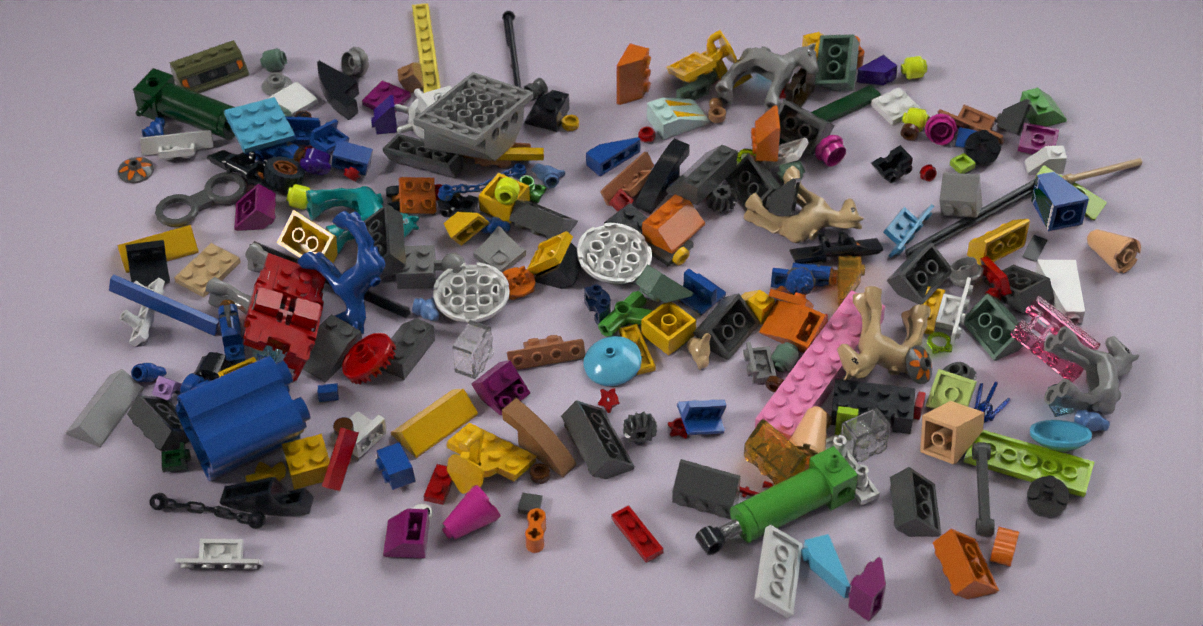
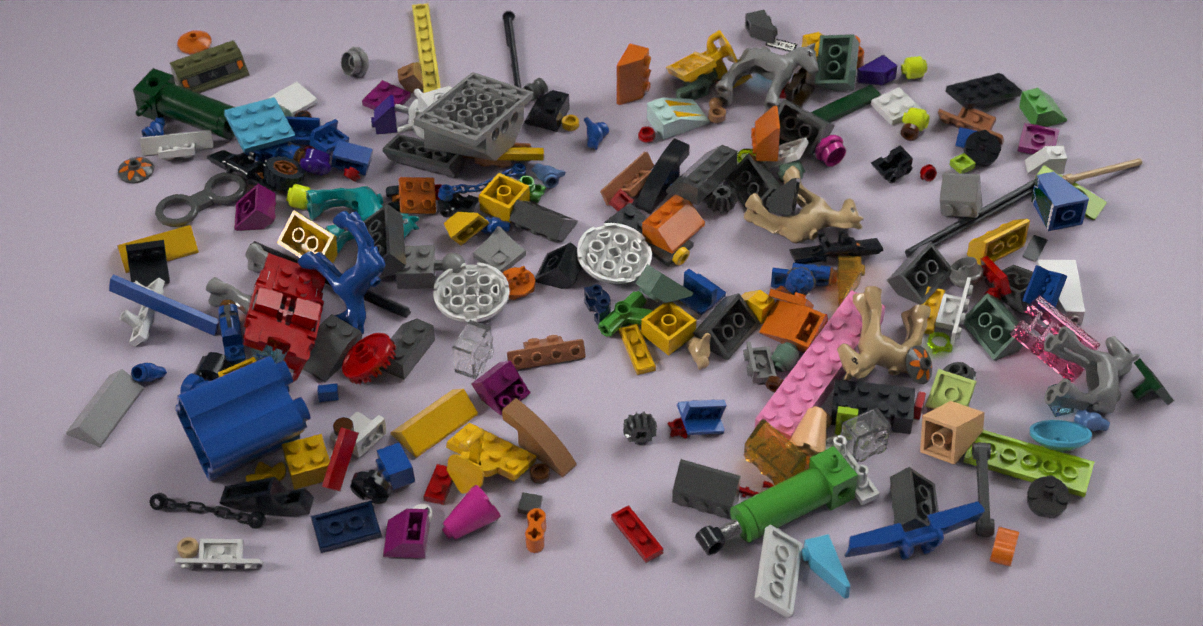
(158, 422): dark grey slope -> none
(165, 387): lavender bracket -> none
(175, 459): dark green bracket -> none
(188, 547): none -> tan tile
(194, 41): none -> orange dish
(208, 264): tan plate -> none
(273, 60): sand green head -> none
(274, 83): light grey piece -> none
(338, 90): black slope -> none
(346, 526): none -> dark blue tile
(371, 486): none -> black plate
(426, 309): medium blue animal -> none
(507, 191): neon yellow head -> none
(550, 253): yellow container -> none
(595, 132): none -> blue animal
(596, 440): dark grey slope -> none
(610, 155): blue slope -> none
(613, 399): red plate -> none
(614, 367): medium azure dish -> none
(760, 26): none -> dark grey slope
(783, 45): none -> sticker
(868, 590): magenta slope -> none
(903, 227): dark azure bracket -> none
(928, 537): none -> blue piece
(940, 129): dark pink piece -> none
(964, 565): orange slope -> none
(983, 91): none -> black plate
(986, 406): clear blue plant -> none
(1014, 117): dark grey slope -> none
(1046, 284): none -> blue bracket
(1115, 249): light nougat cone -> none
(1151, 383): none -> dark green tile

